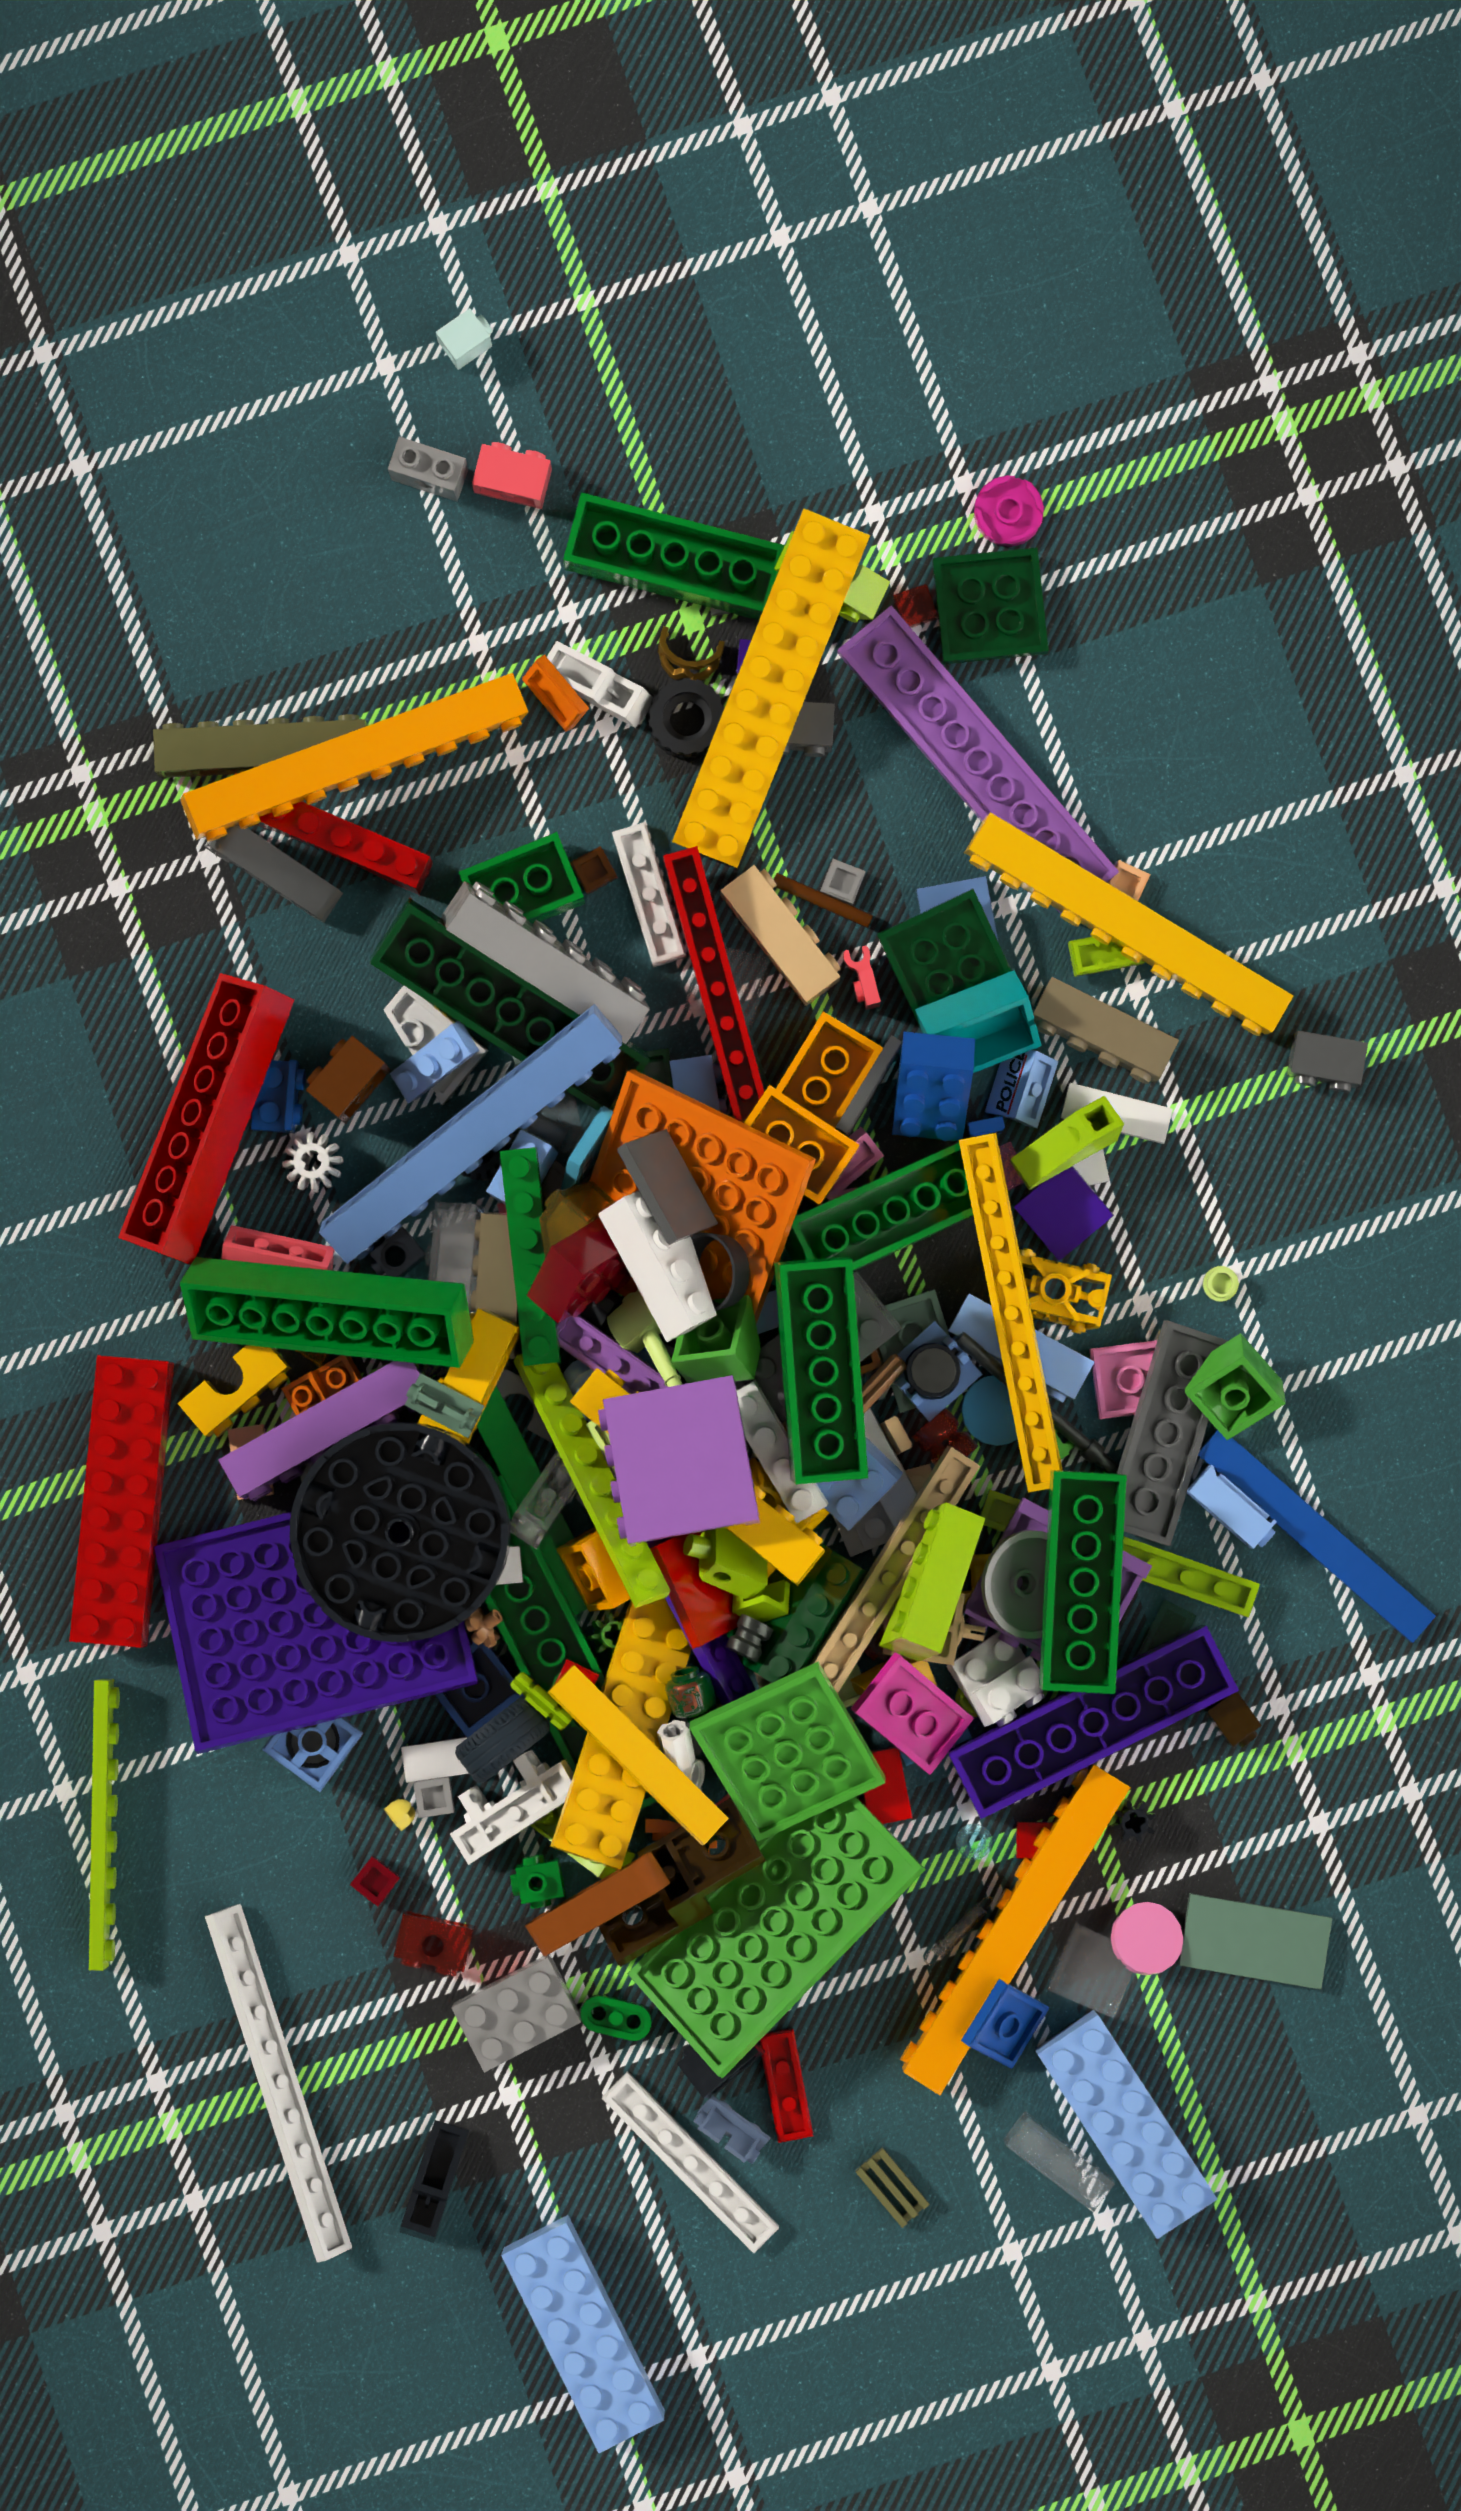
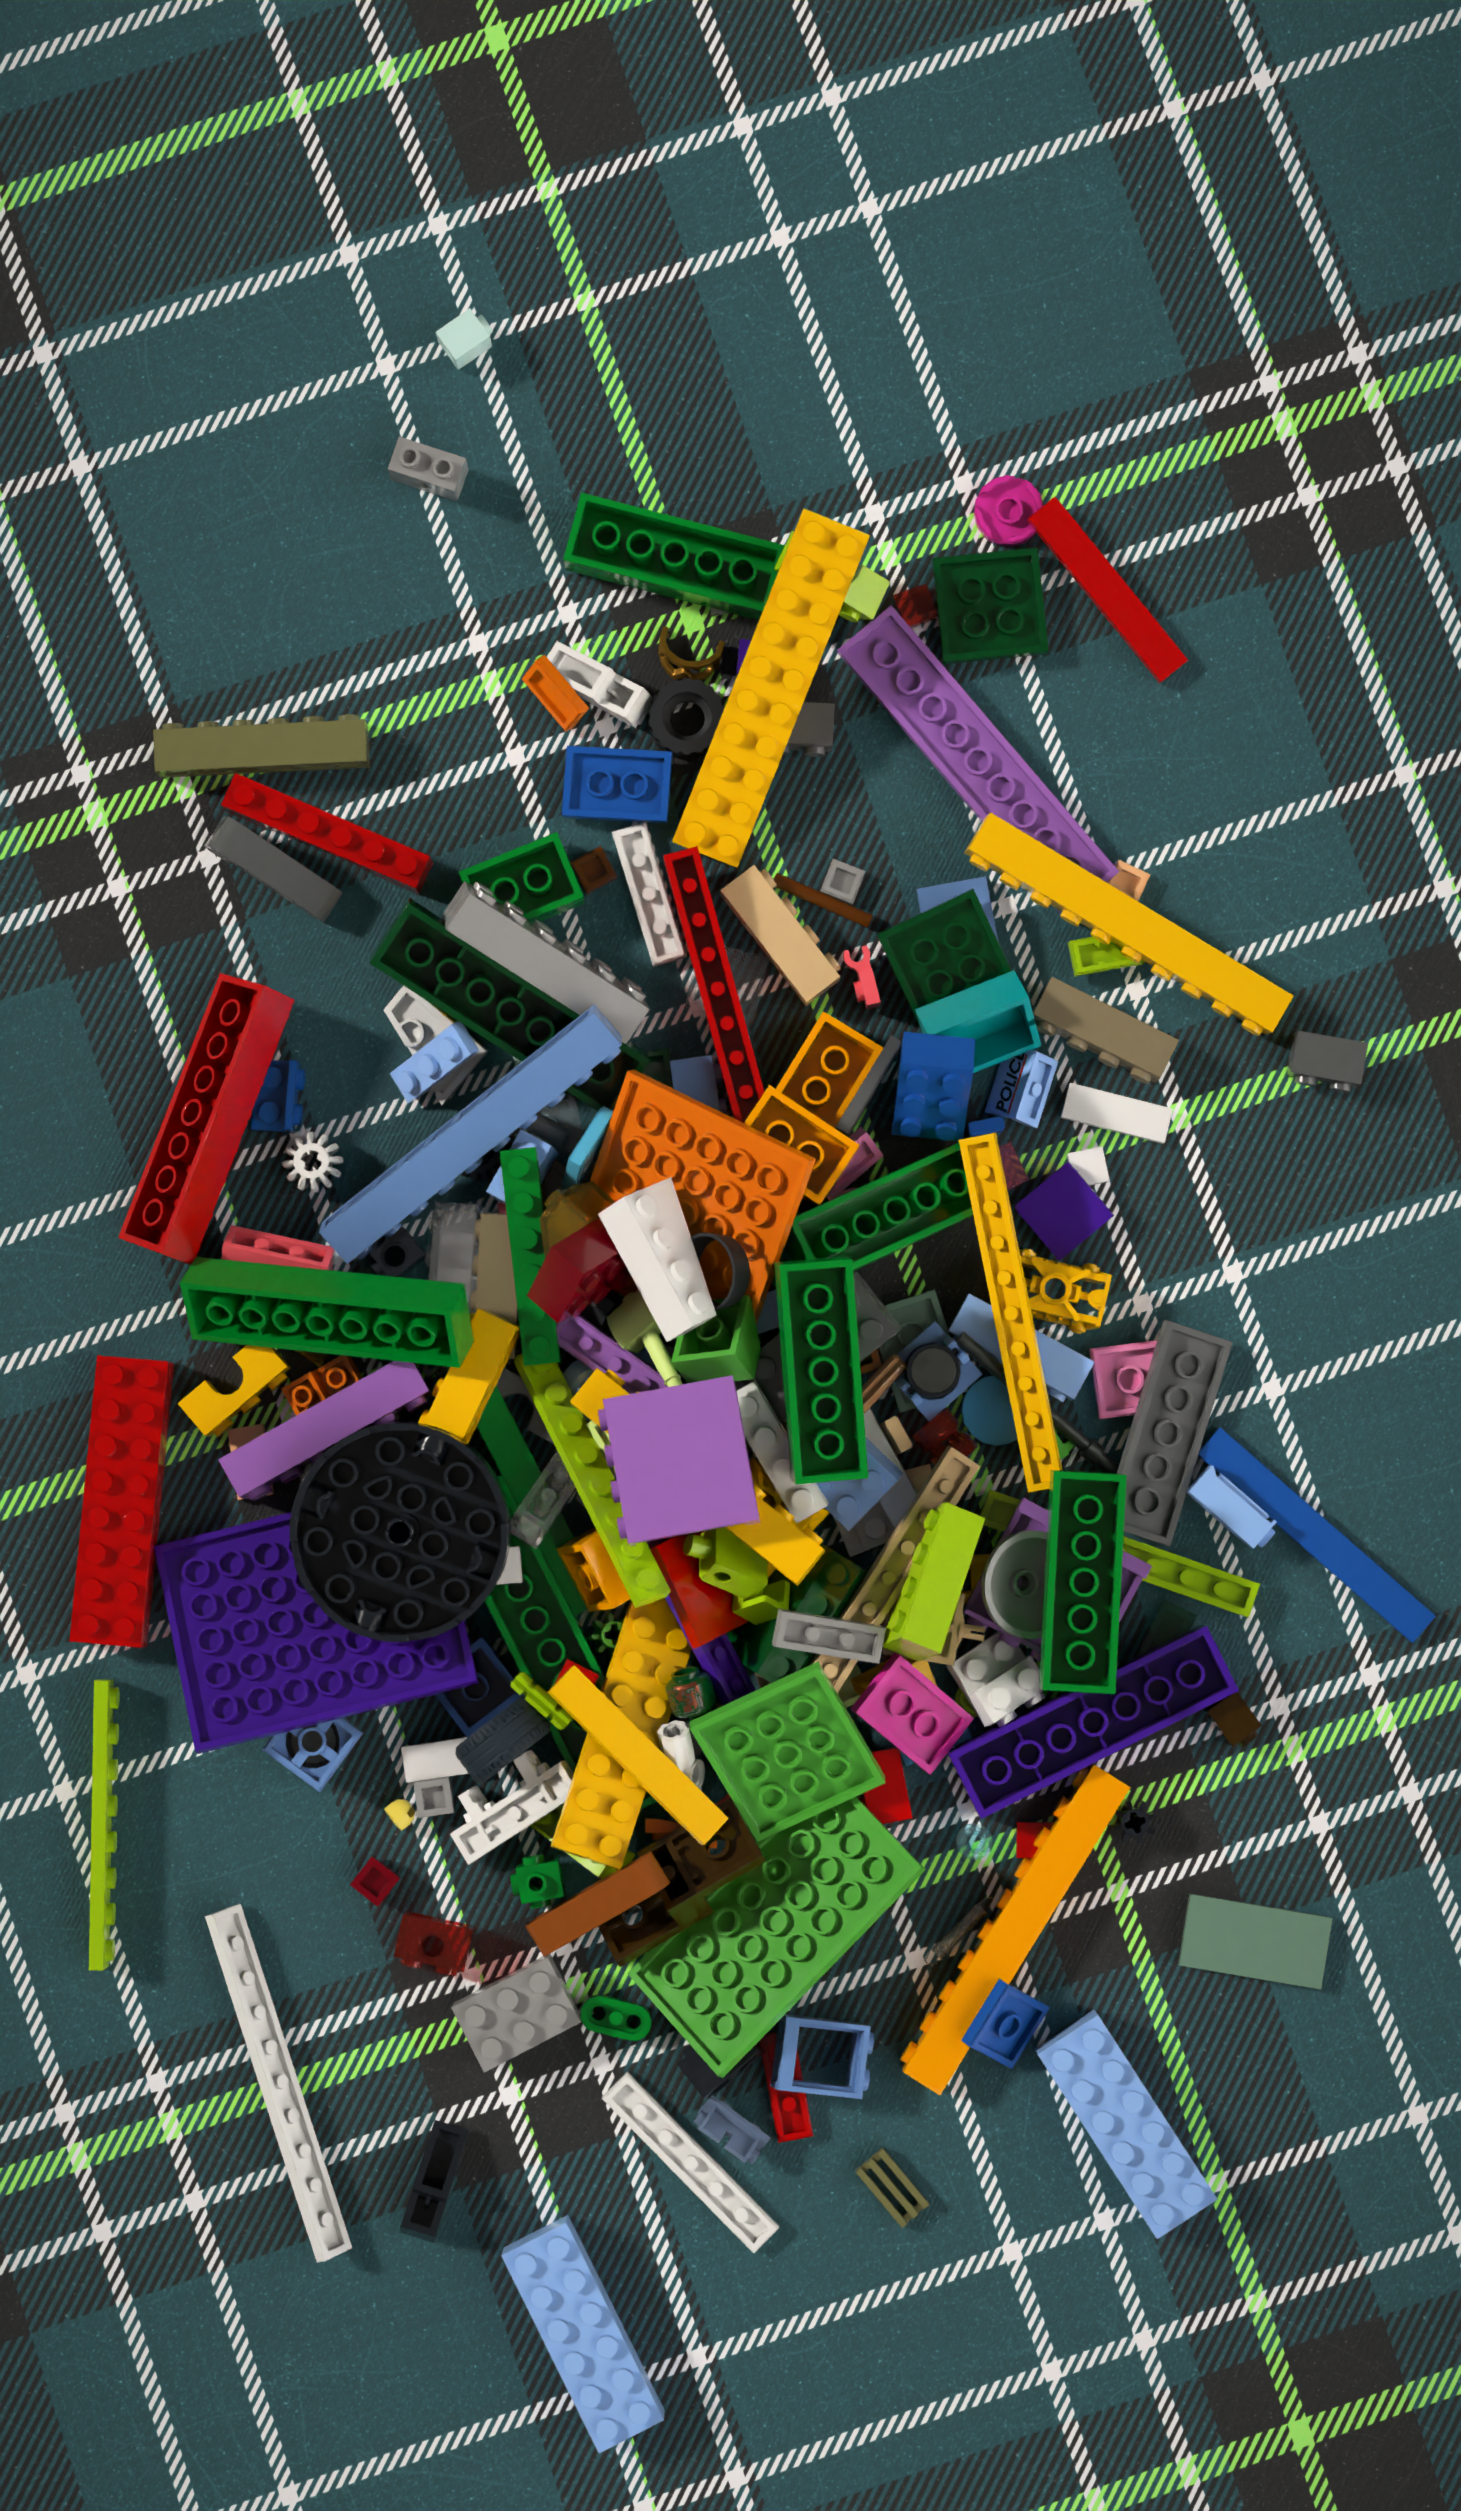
(347, 1078): reddish brown brick -> none
(353, 757): light orange brick -> none
(443, 1405): sand green hinge -> none
(483, 1627): medium nougat plant -> none
(512, 475): coral brick -> none
(617, 784): none -> blue plate
(667, 1186): dark grey tile -> none
(748, 1638): pearl dark grey wheel -> none
(785, 2057): none -> medium blue window
(828, 1636): none -> light grey plate
(1059, 2161): clear brick -> none
(1069, 1142): lime slope -> none
(1090, 1972): clear tile -> none
(1107, 589): none -> red tile
(1147, 1938): bright pink tile -> none
(1220, 1283): yellowish green plate -> none
(1235, 1387): bright green slope -> none

